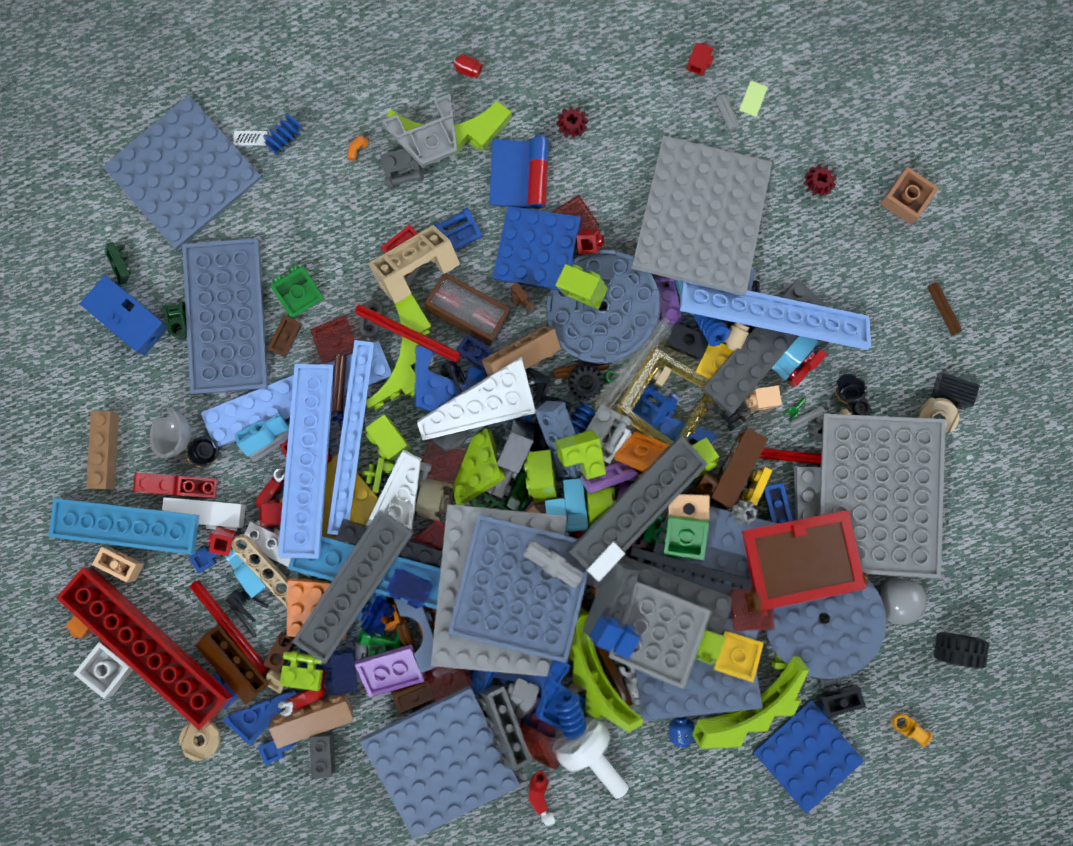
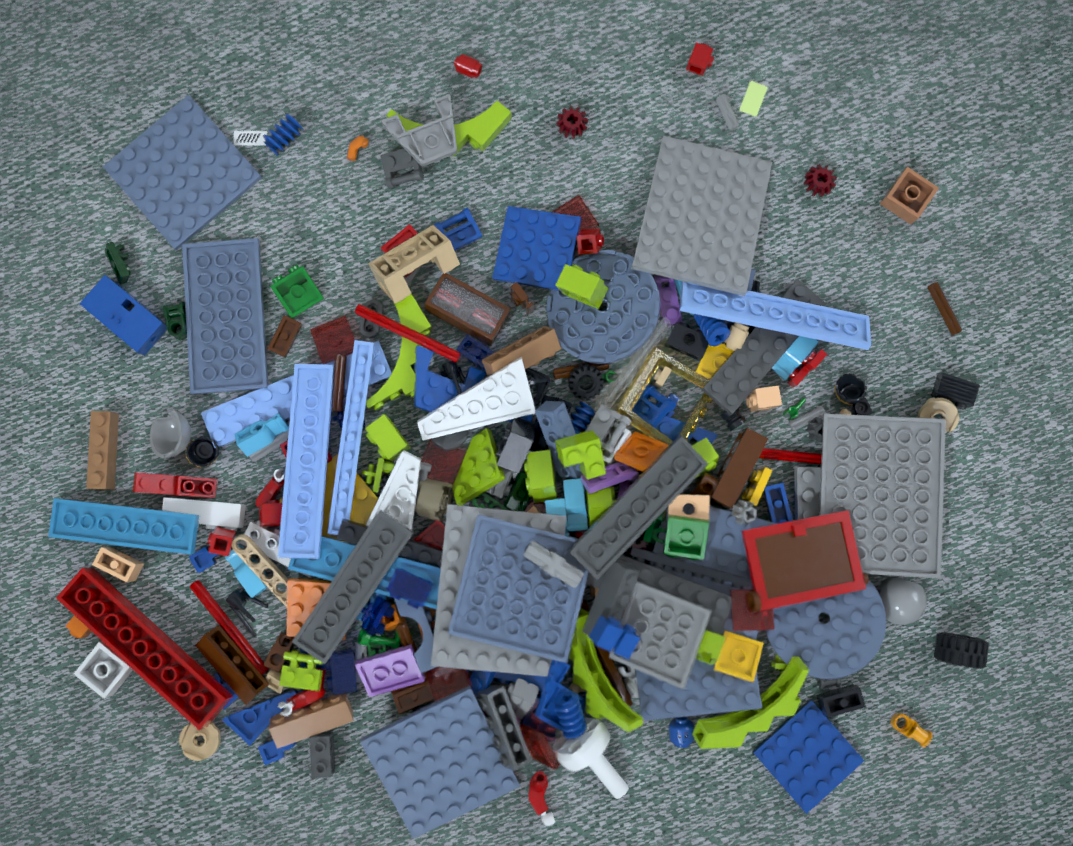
(519, 173): blue door -> none
(605, 561): white sticker -> none

